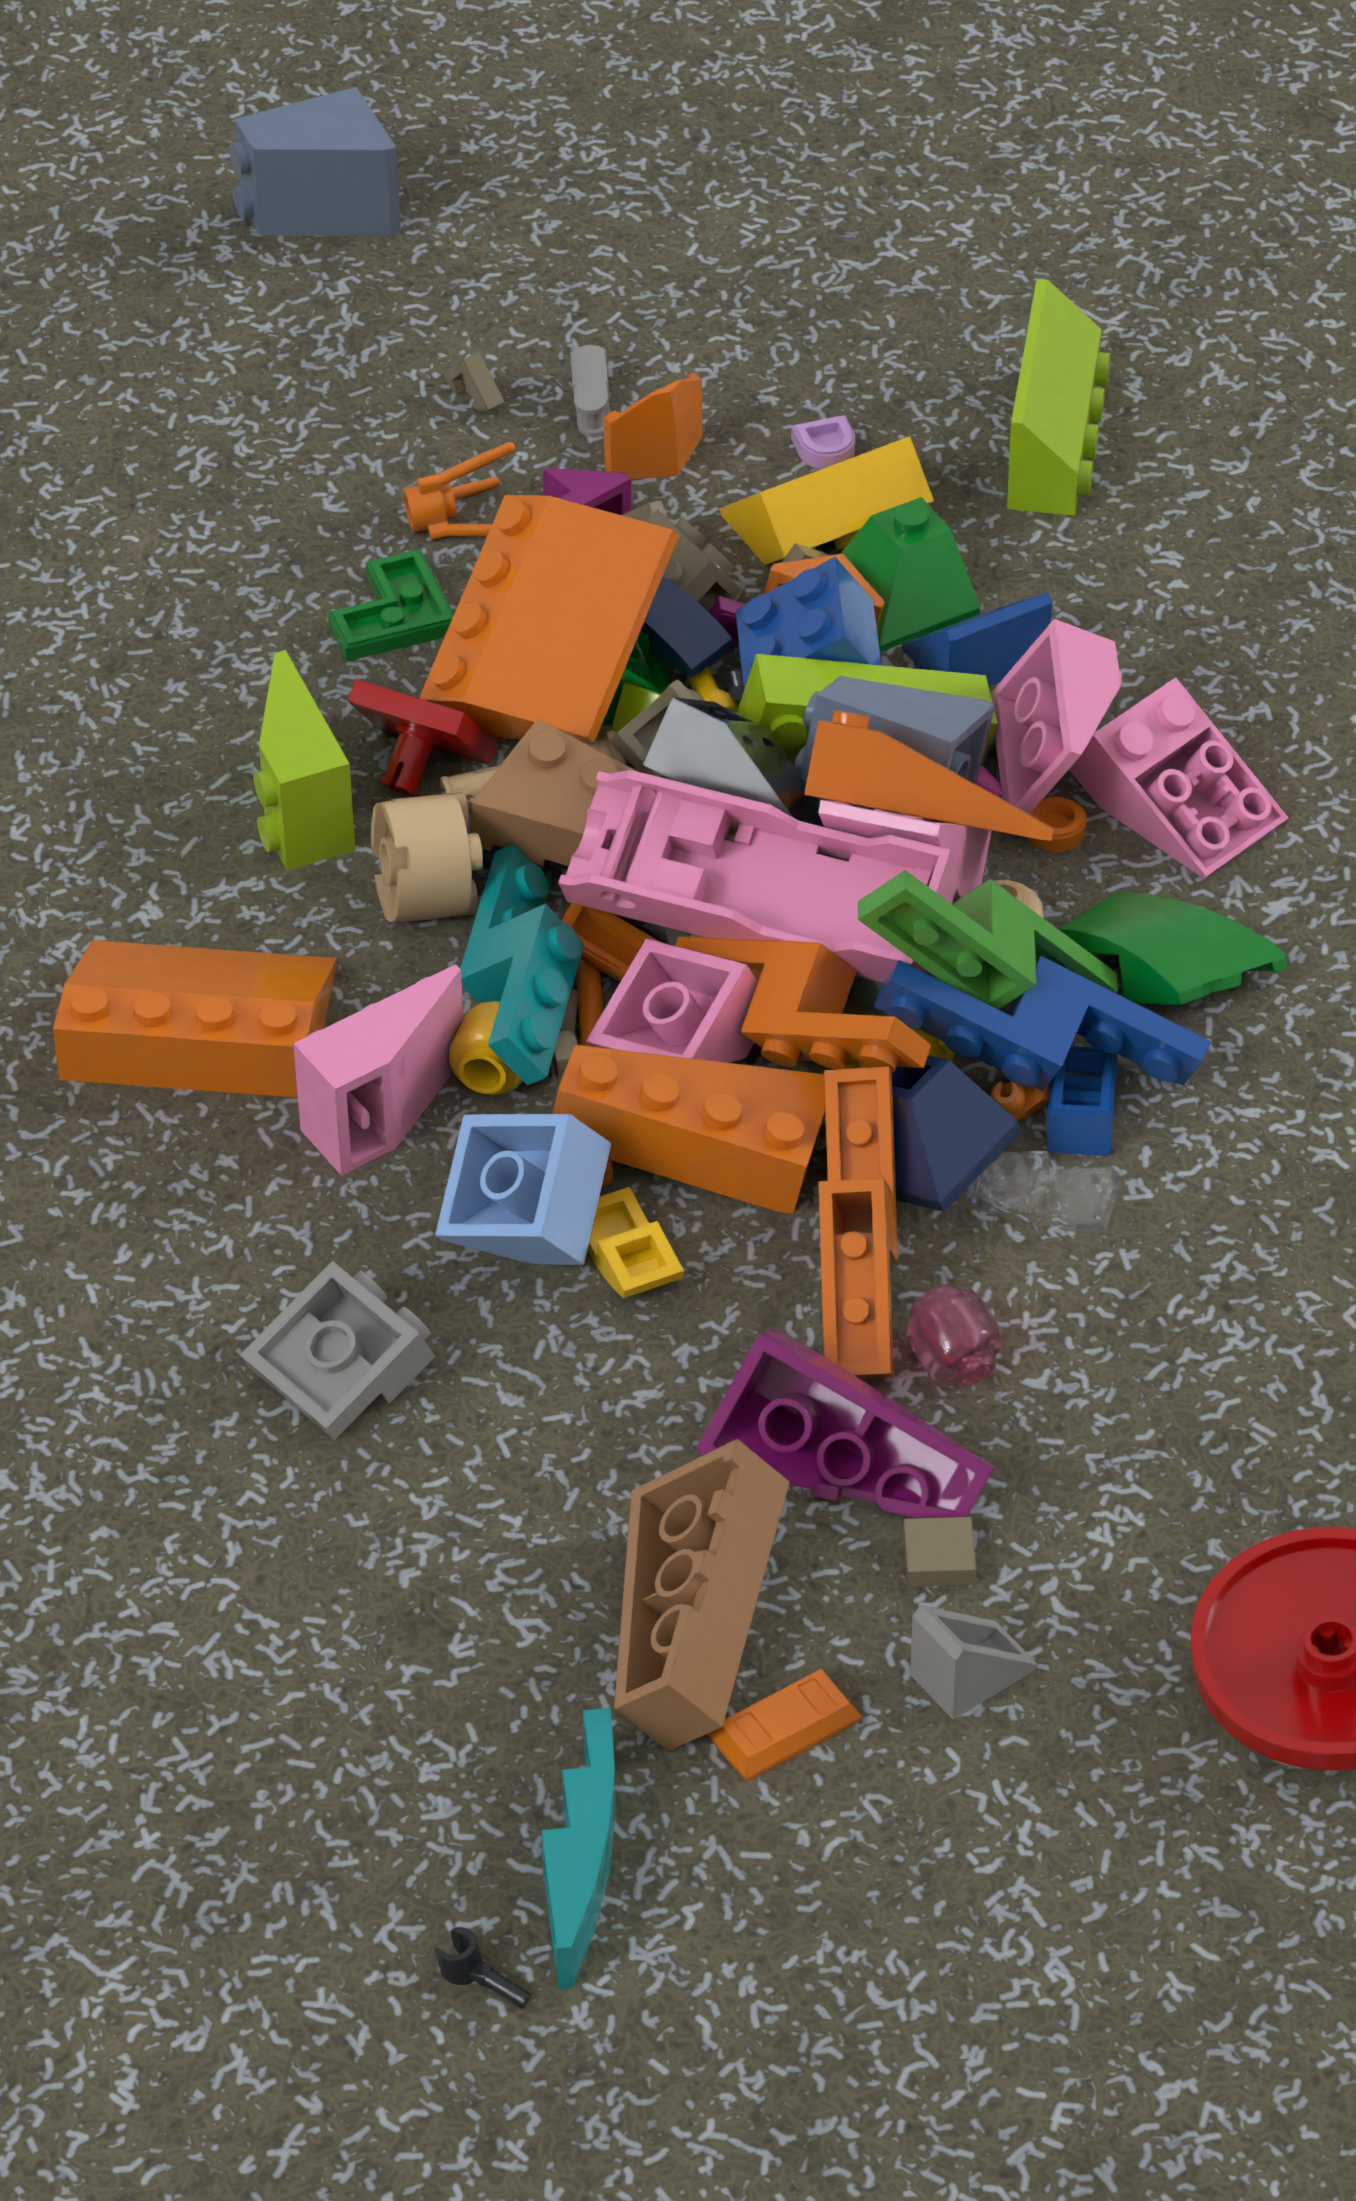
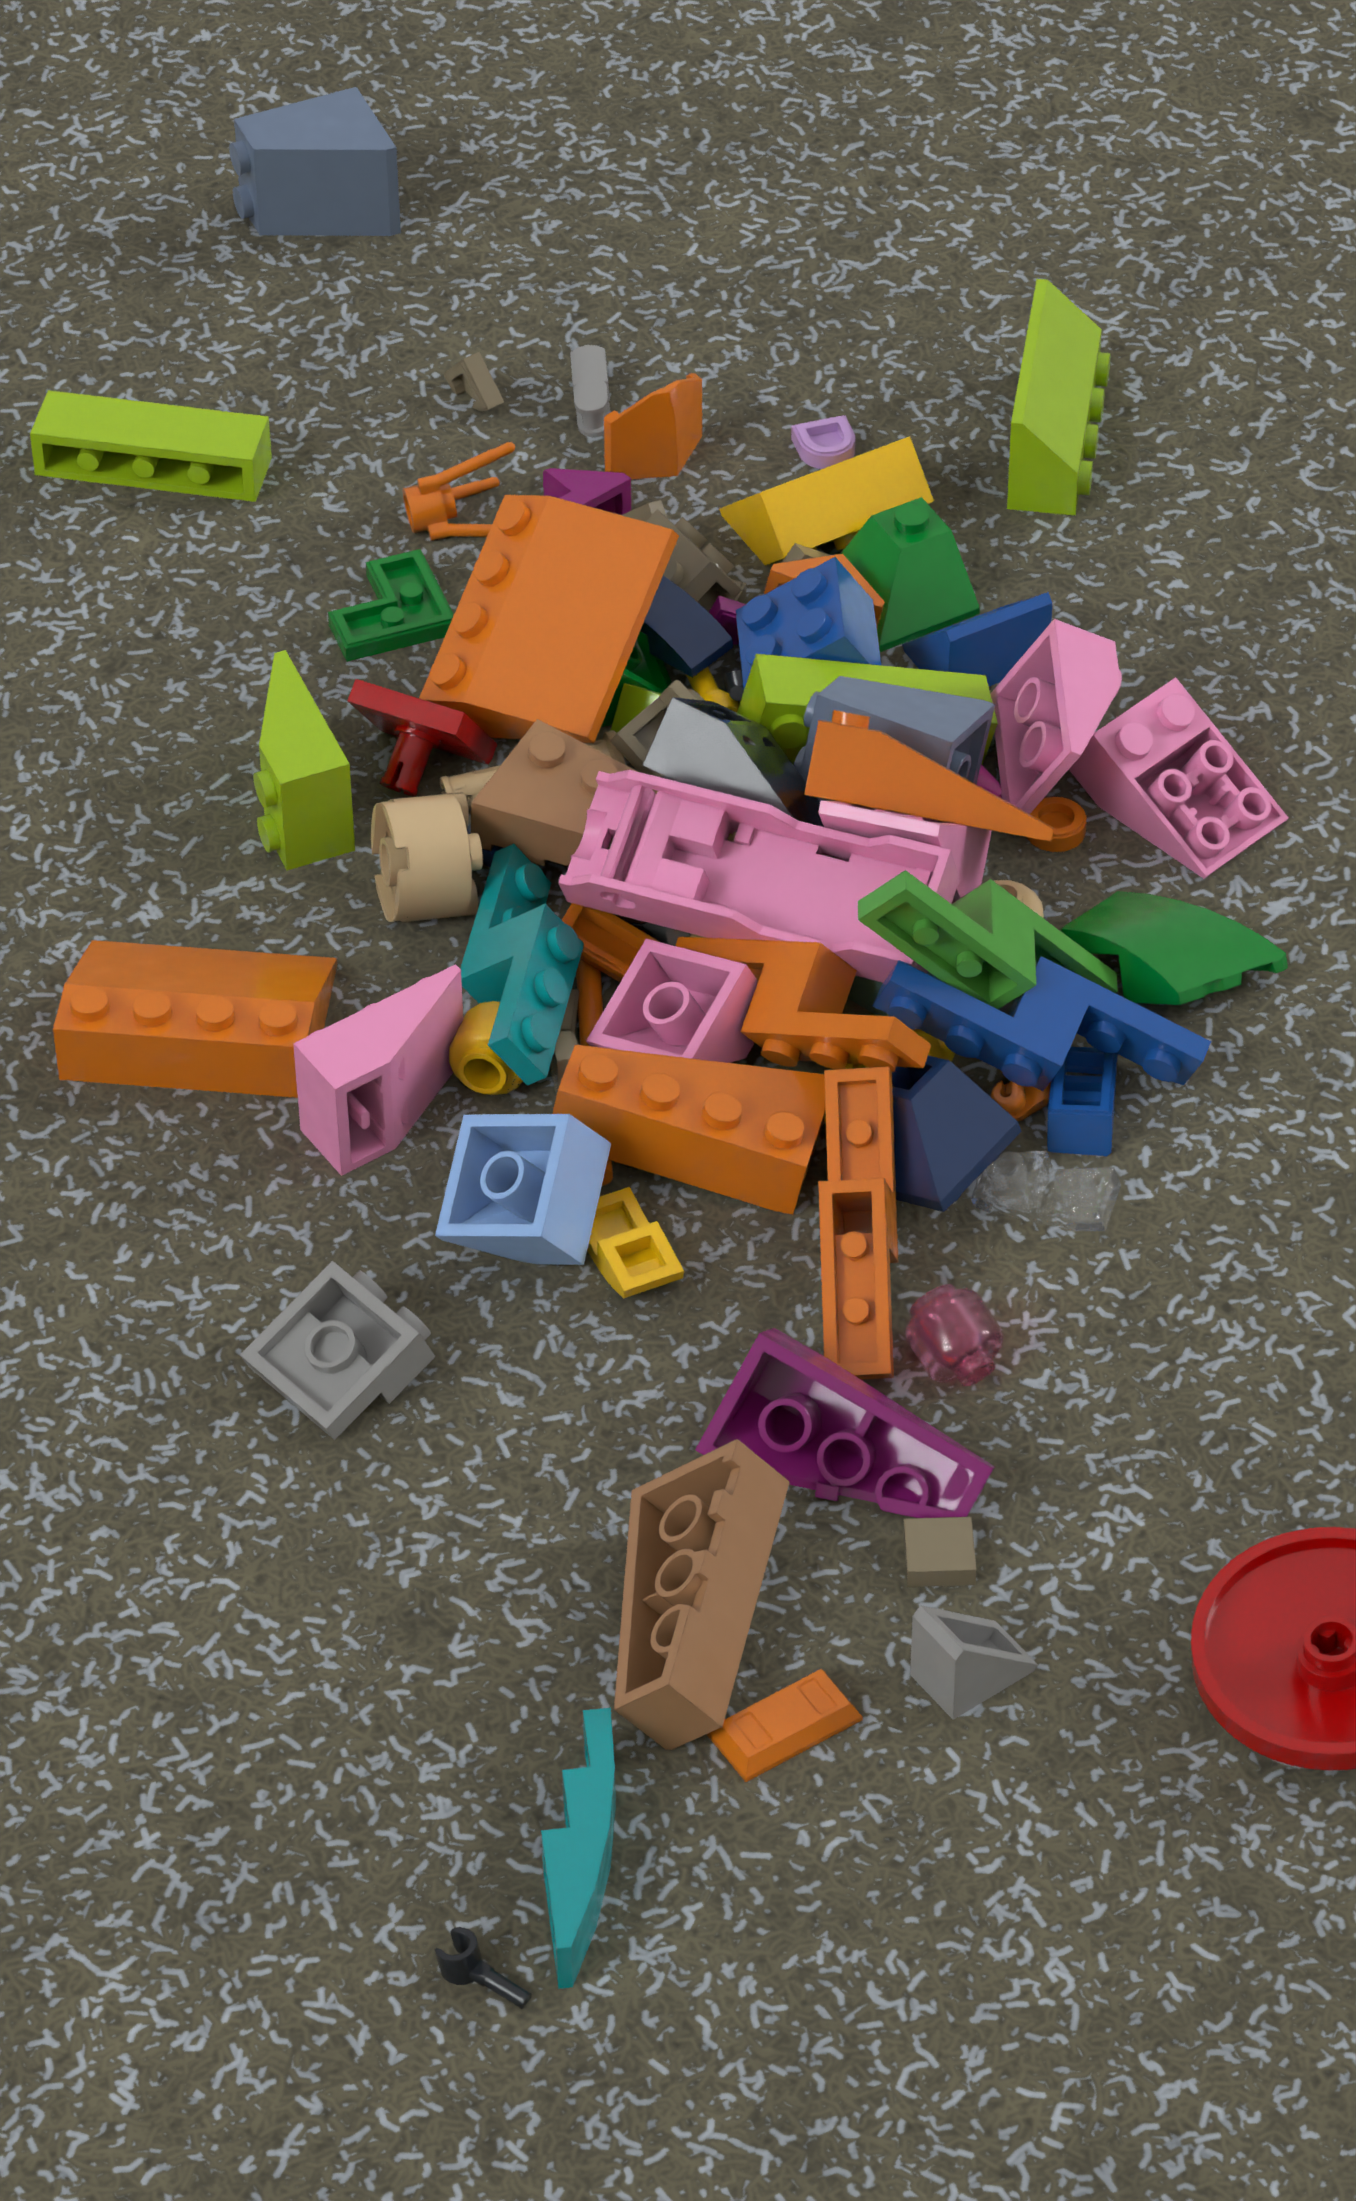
(151, 445): none -> lime brick

